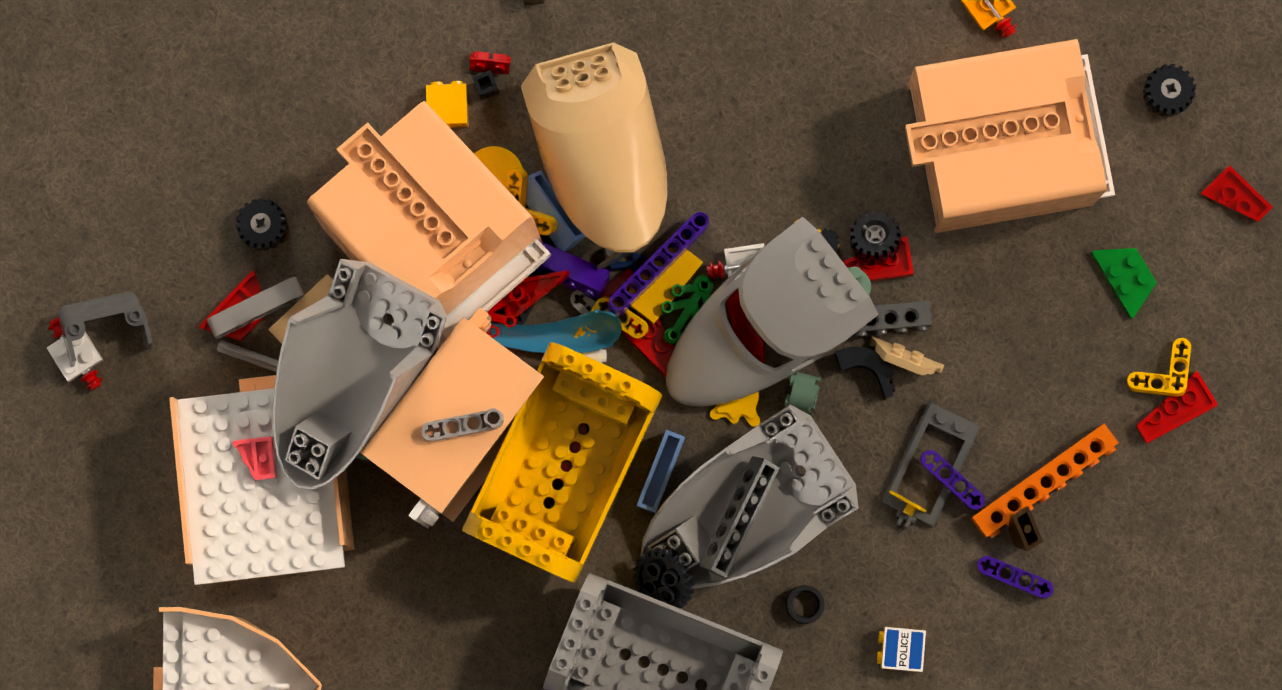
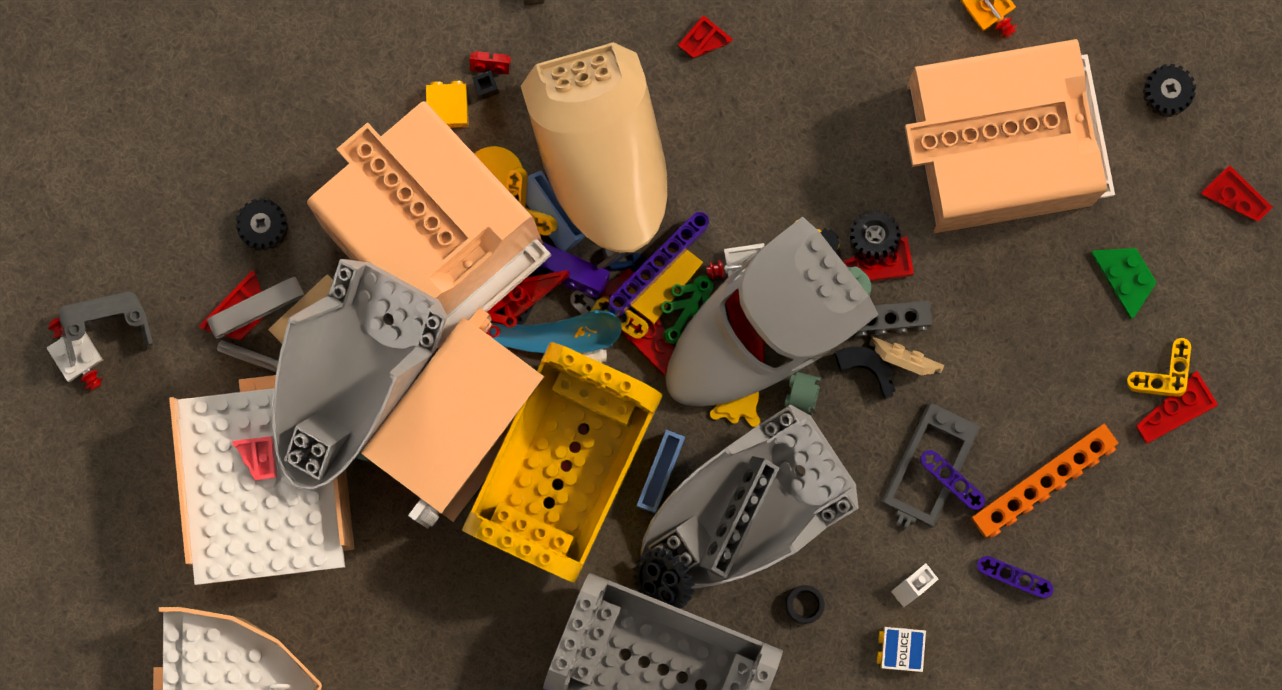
(463, 428): light grey beam -> none
(704, 38): none -> red wing
(910, 507): yellow piece -> none
(914, 585): none -> white slope
(1024, 530): dark brown slope -> none

